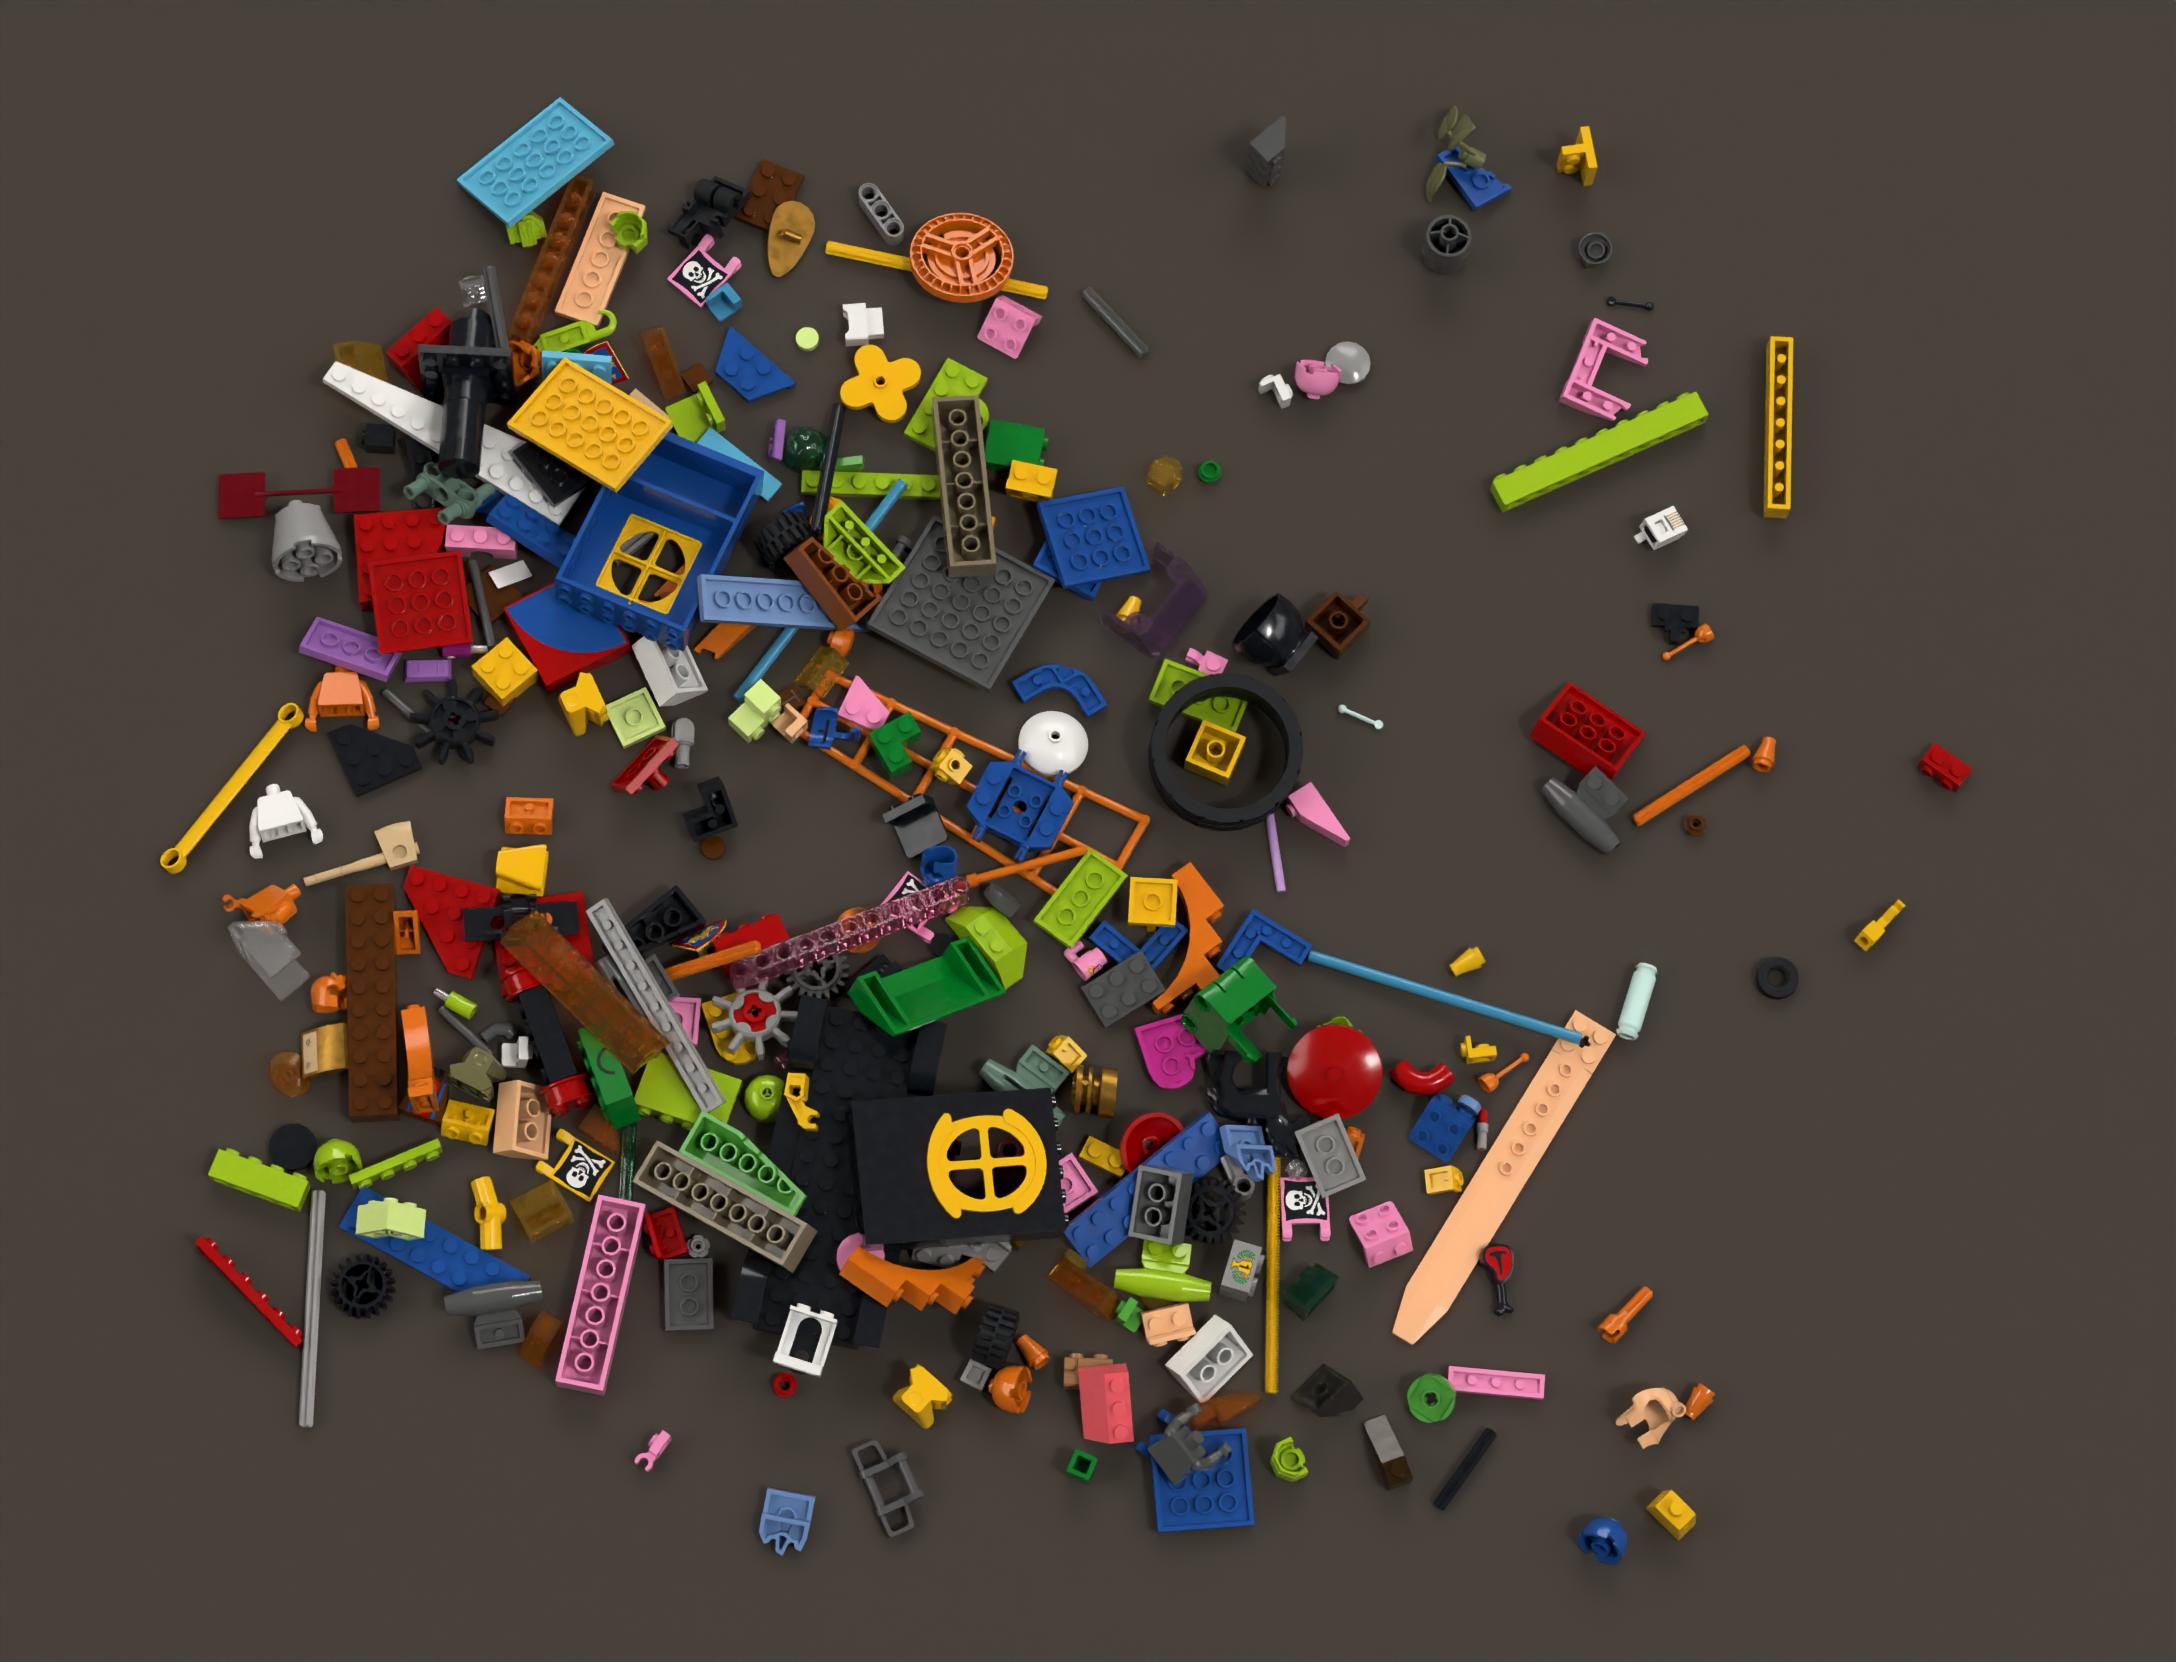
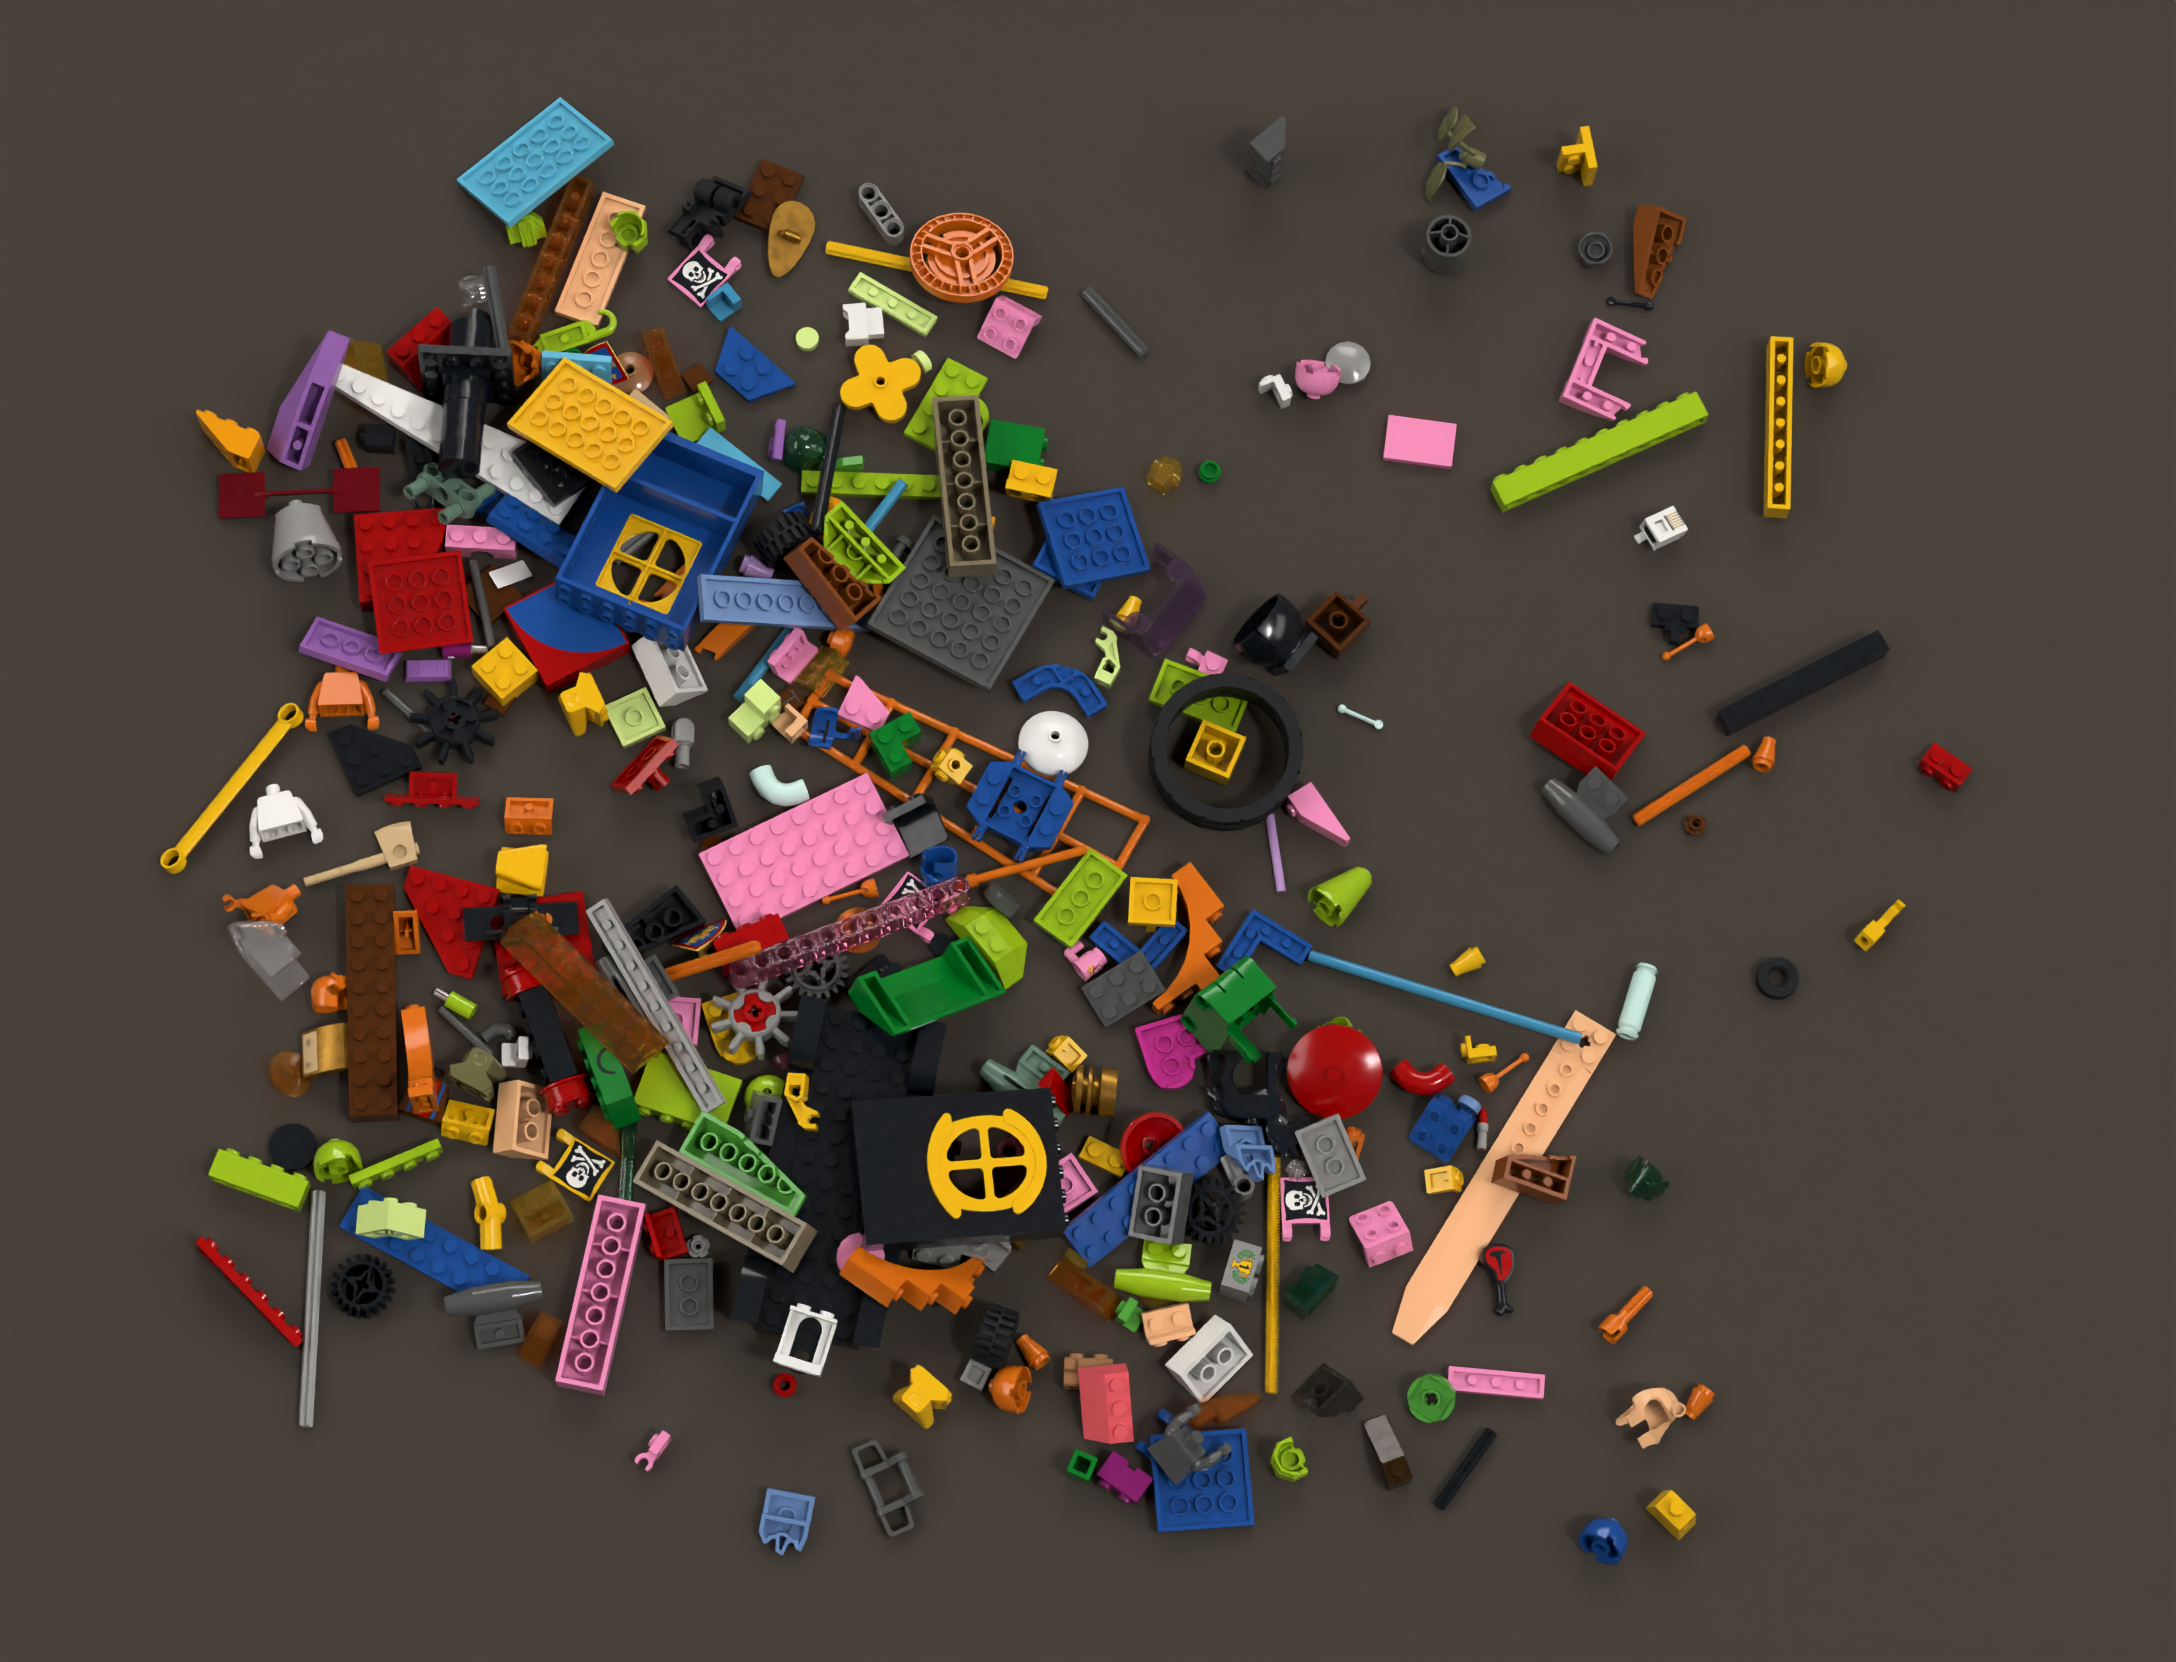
(238, 445): none -> light orange slope
(307, 404): none -> medium lavender wedge
(432, 788): none -> red bracket
(642, 374): none -> medium nougat dish
(755, 568): none -> lavender cone
(762, 1117): none -> dark grey brick
(777, 792): none -> light aqua cylinder
(792, 656): none -> bright pink bracket
(804, 853): none -> bright pink plate
(867, 889): none -> orange hinge
(892, 304): none -> yellowish green tile
(922, 360): none -> yellowish green tile
(1059, 1089): none -> red slope
(1109, 647): none -> yellowish green piece
(1123, 1480): none -> magenta brick
(1339, 895): none -> lime cone
(1419, 442): none -> bright pink tile
(1536, 1176): none -> dark orange wedge
(1645, 1179): none -> clear green cone
(1654, 239): none -> dark orange wedge
(1803, 683): none -> black tile
(1824, 365): none -> yellow cylinder

